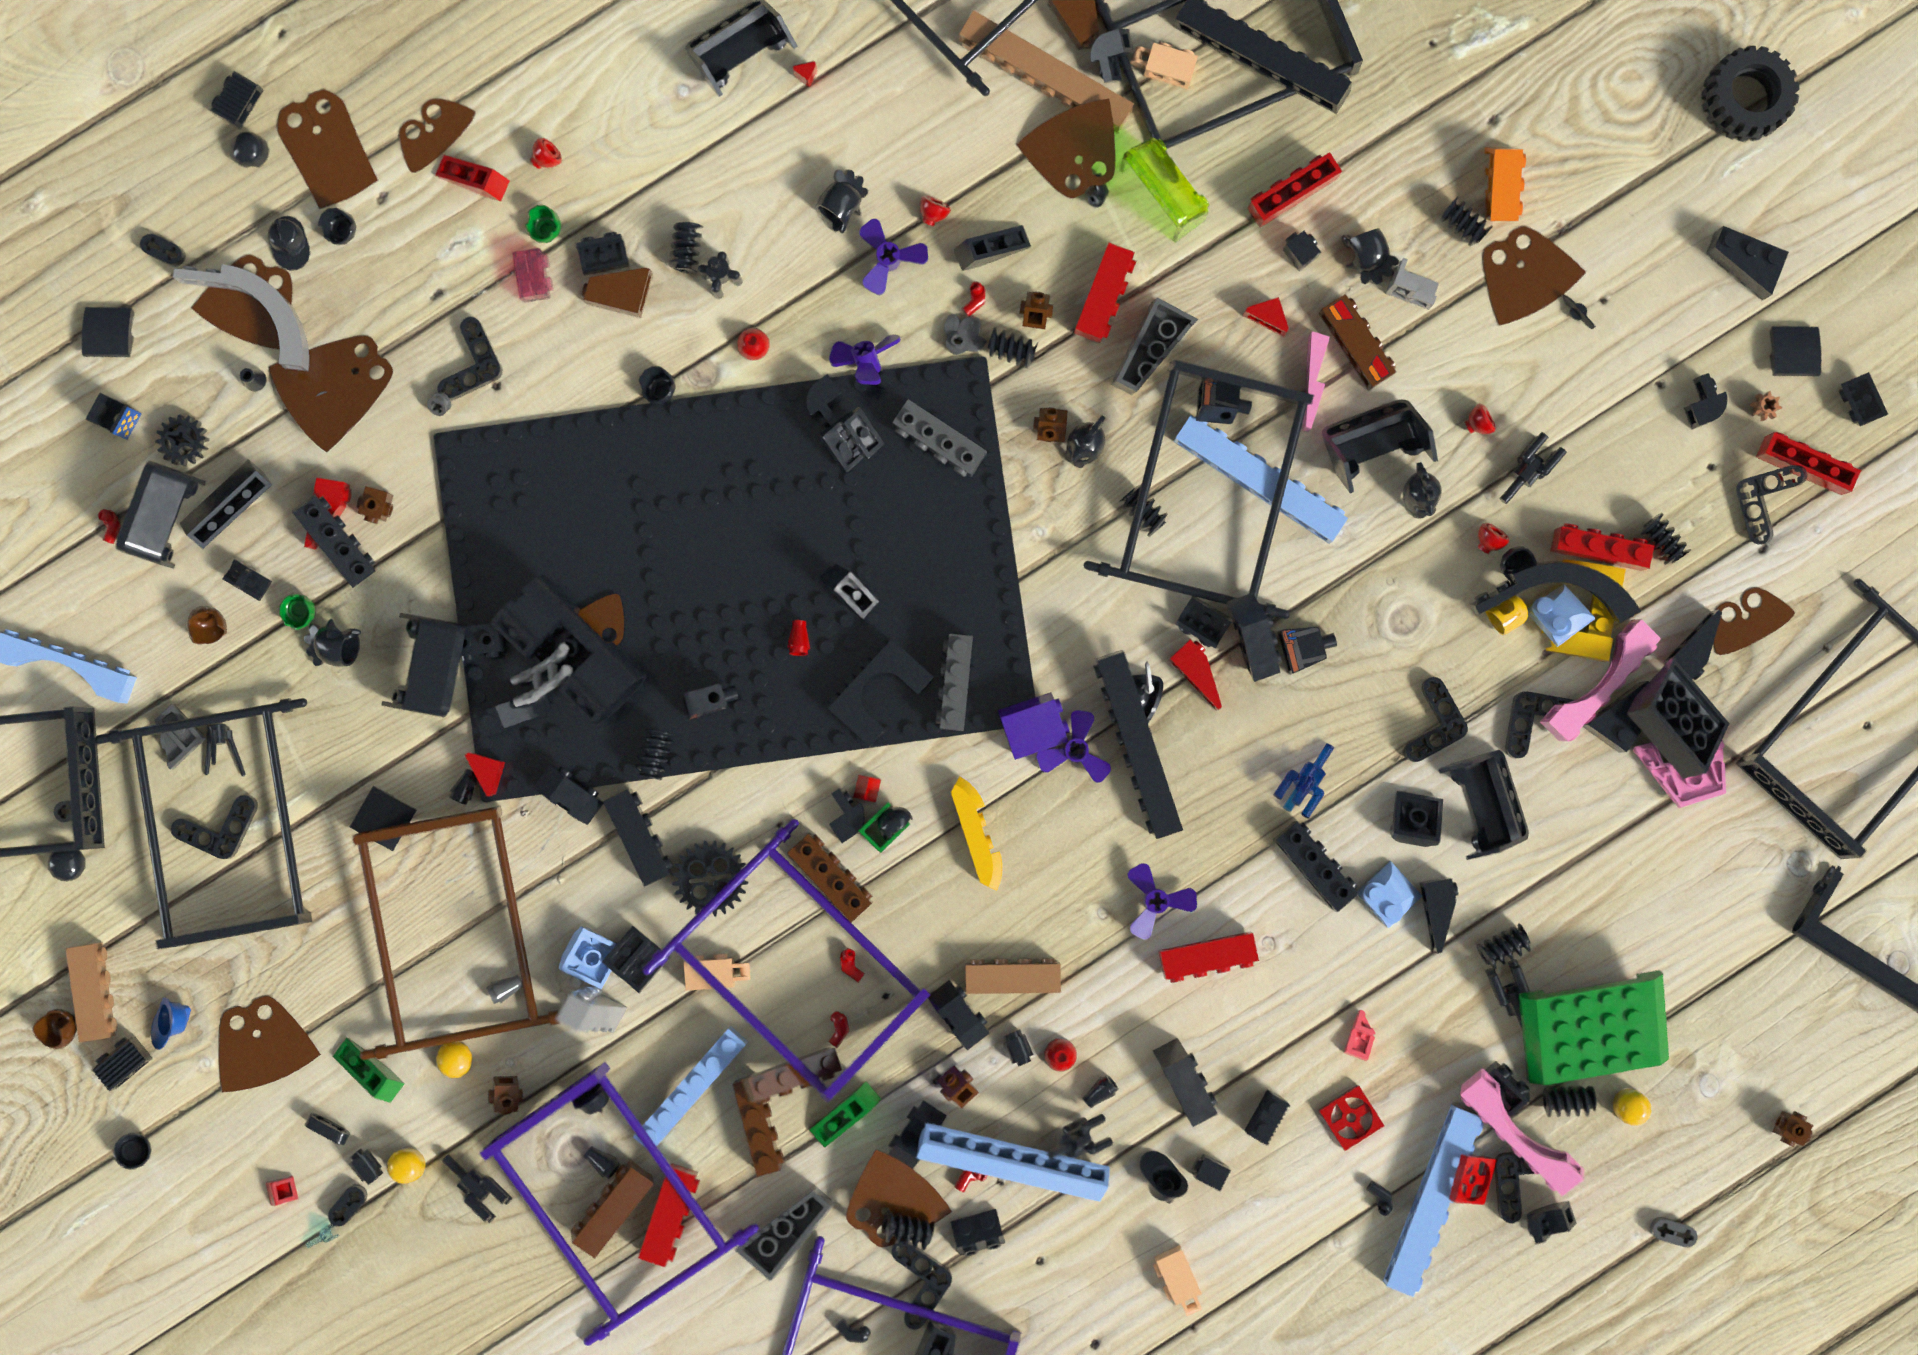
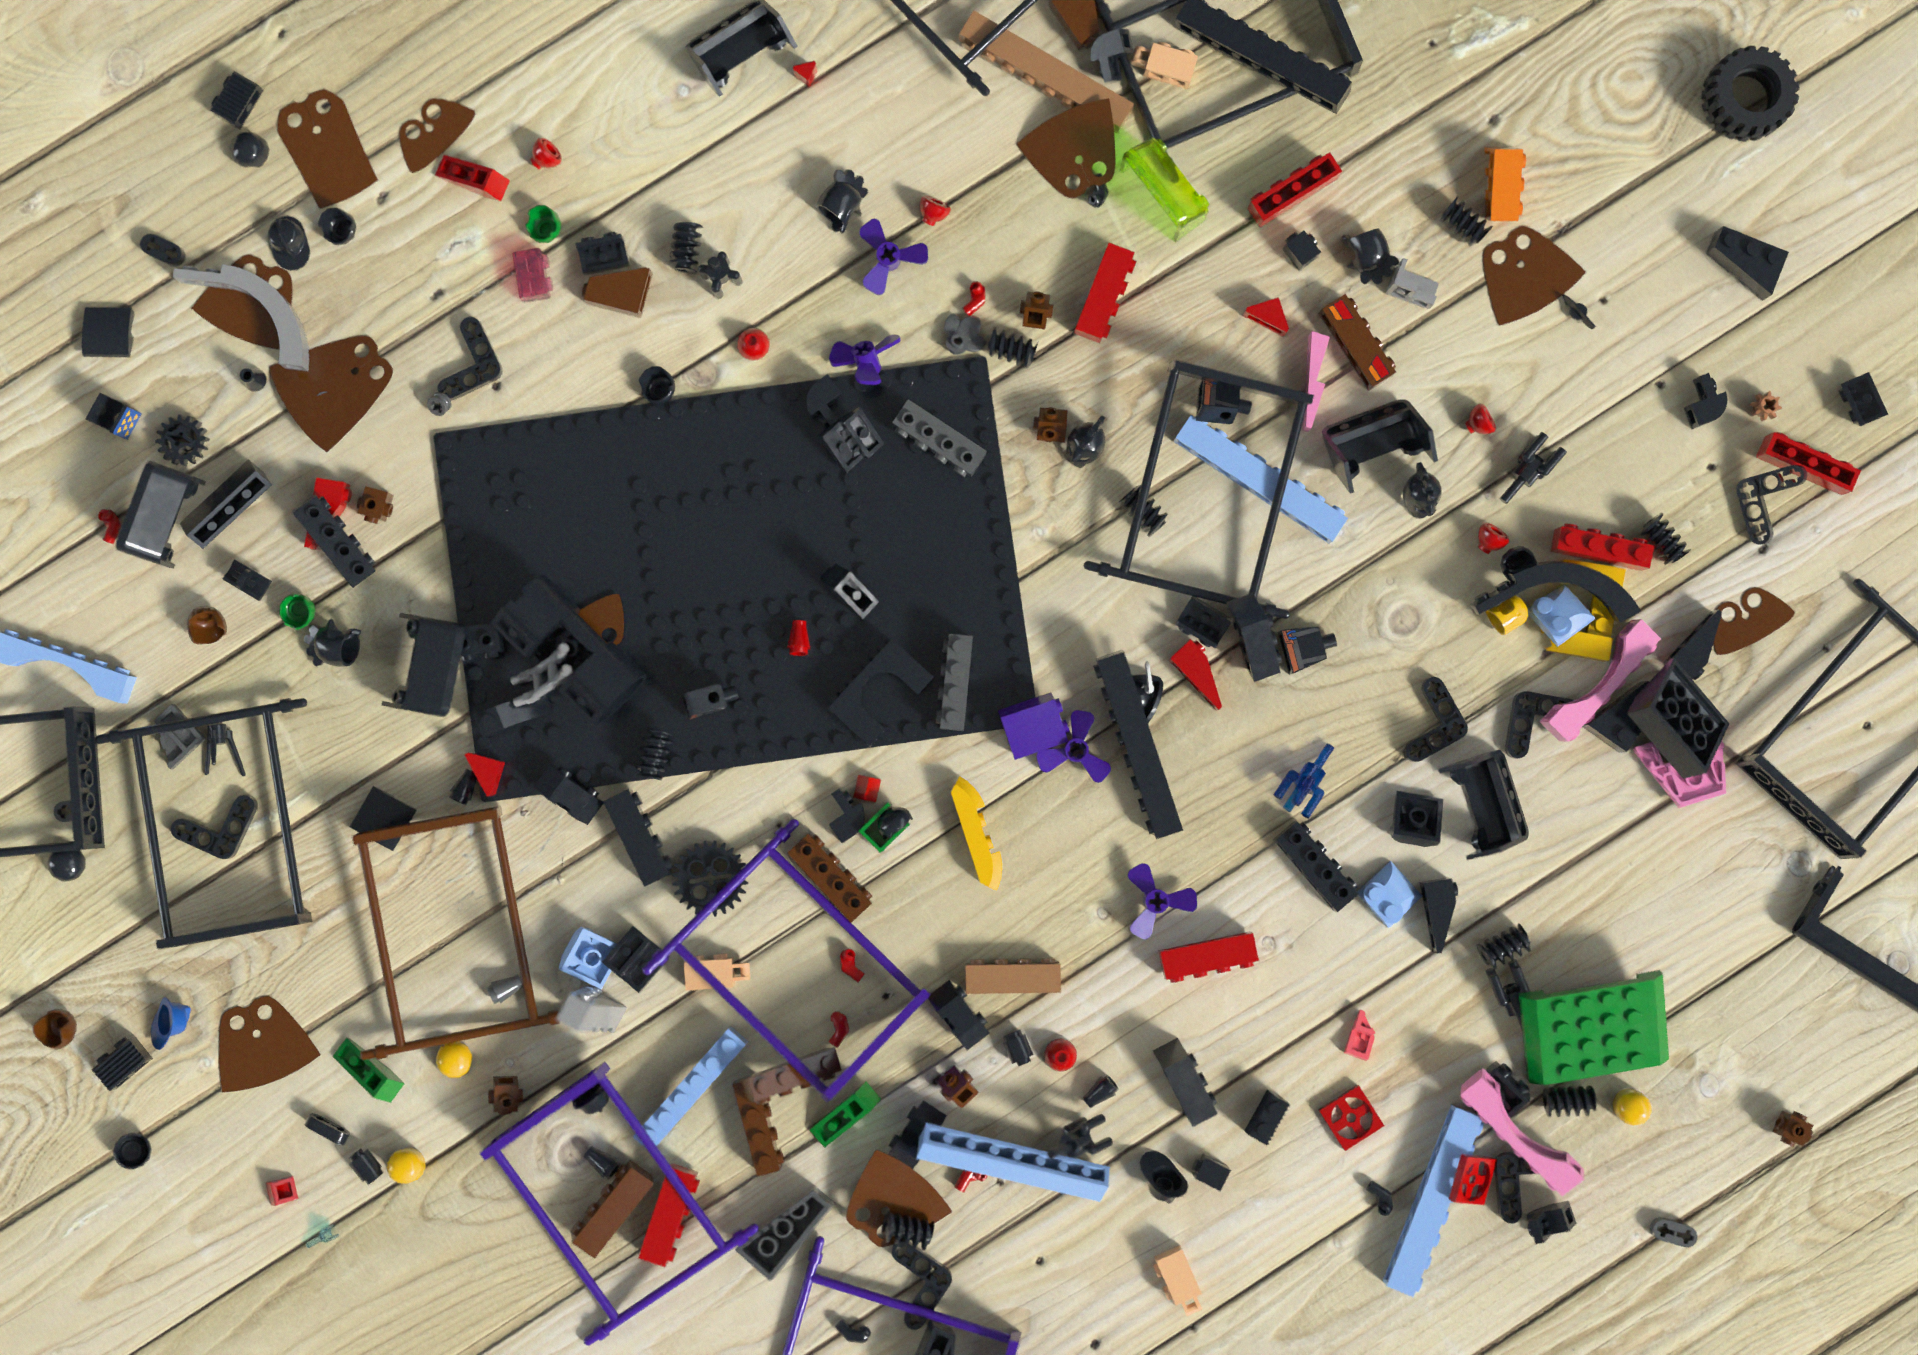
(91, 992): medium nougat brick -> none
(343, 1202): black beam -> none
(477, 1189): black plant -> none
(977, 1233): black bracket -> none
(991, 247): black slope -> none
(1155, 338): dark grey wedge -> none
(1795, 351): black slope -> none

